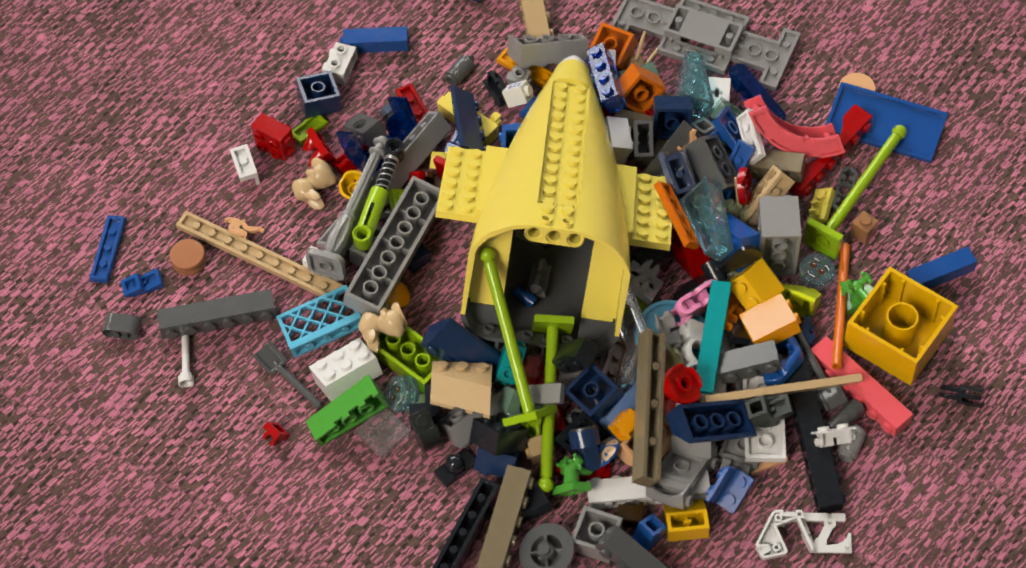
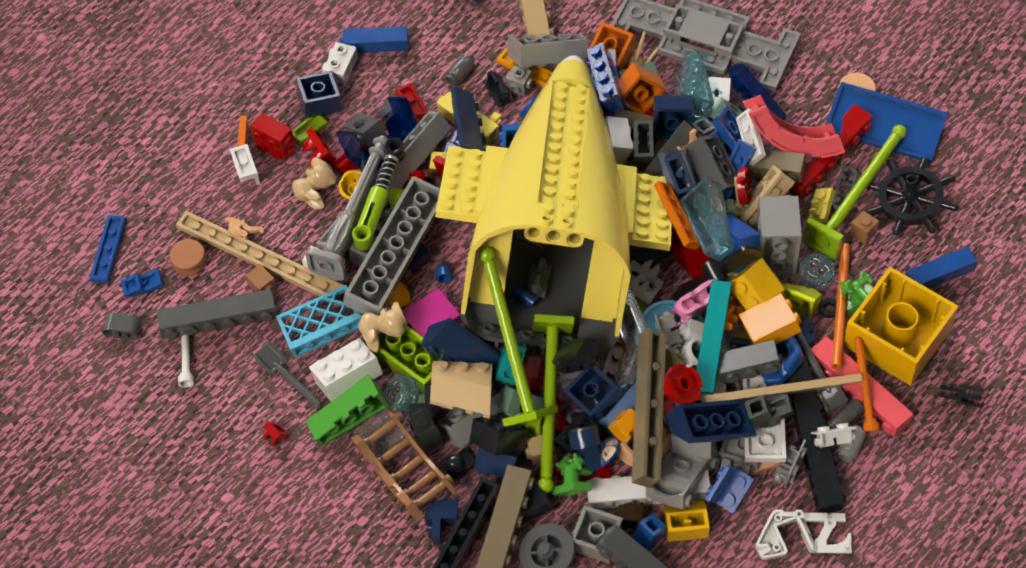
(243, 134): none -> orange tile
(260, 279): none -> medium nougat brick
(391, 480): none -> medium nougat fence
(430, 310): none -> dark pink brick
(439, 514): none -> dark blue brick
(441, 271): none -> blue hose
(518, 93): white brick -> none
(547, 394): light grey tile -> none
(787, 470): none -> light grey hinge
(824, 313): none -> black piece
(870, 423): none -> orange piece
(911, 195): none -> black piece

